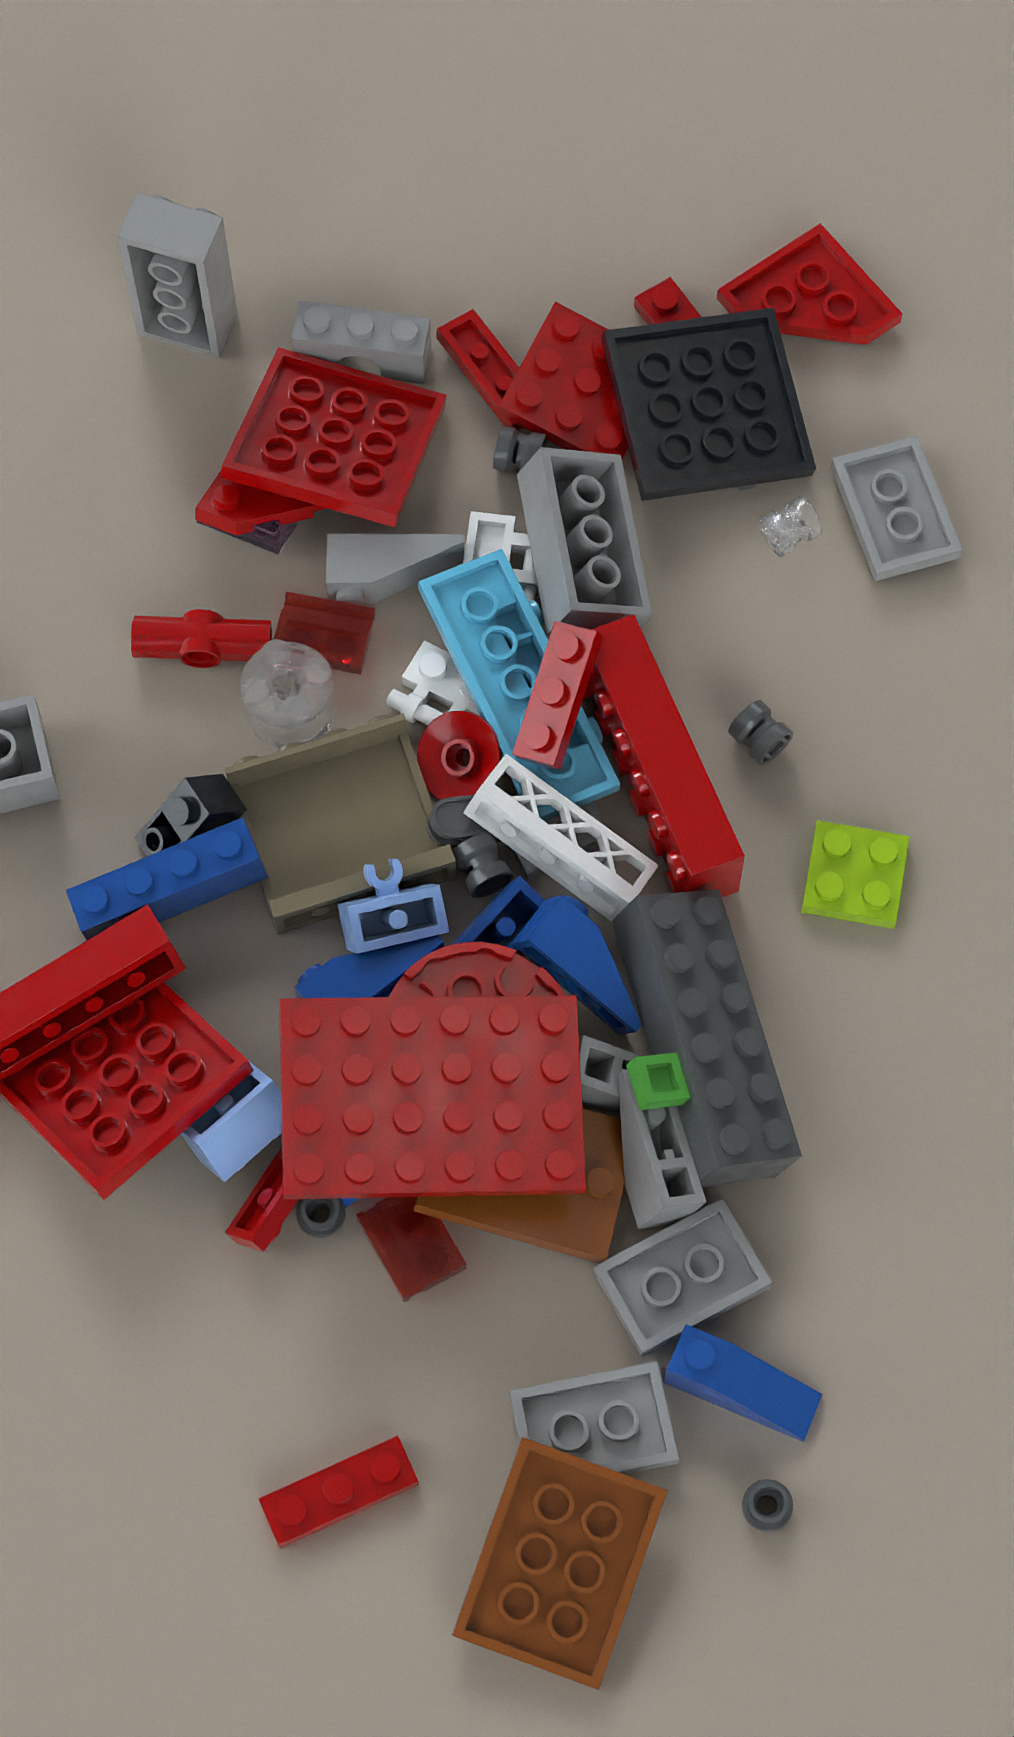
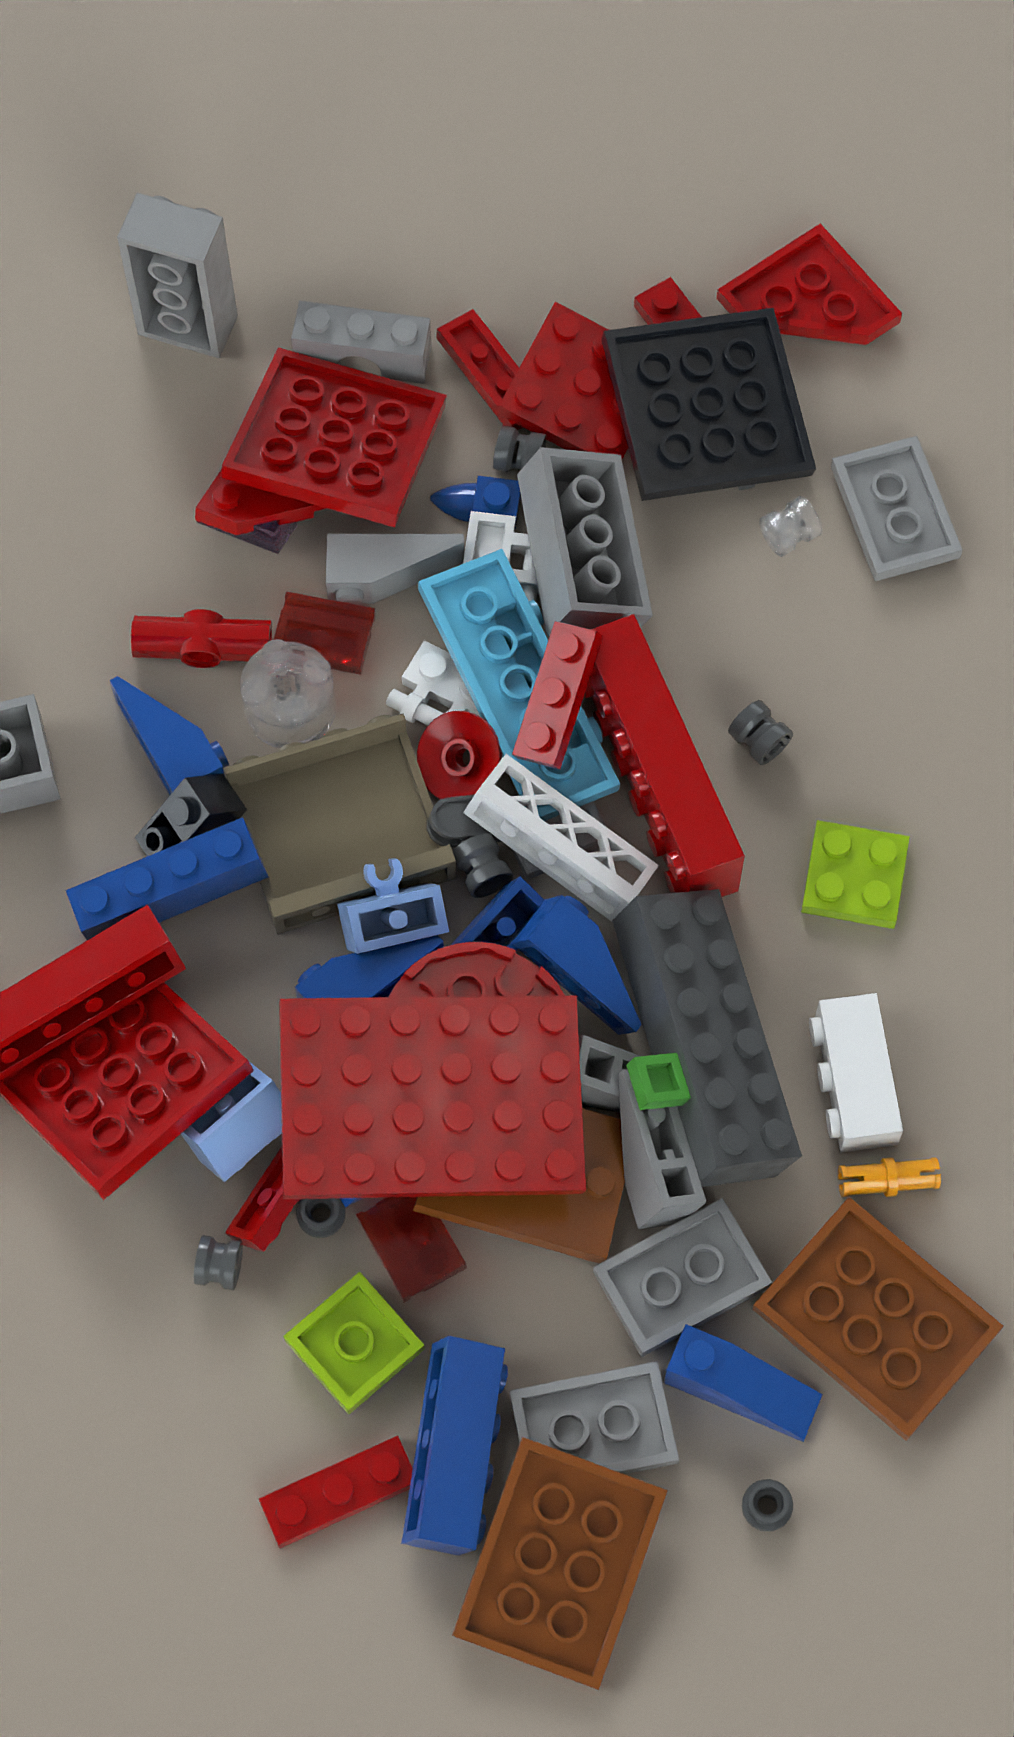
(170, 741): none -> blue slope
(218, 1262): none -> dark grey wheel
(354, 1342): none -> lime plate
(455, 1446): none -> blue brick
(485, 496): none -> blue plate
(856, 1073): none -> white brick
(877, 1318): none -> dark orange plate
(889, 1177): none -> light orange pin

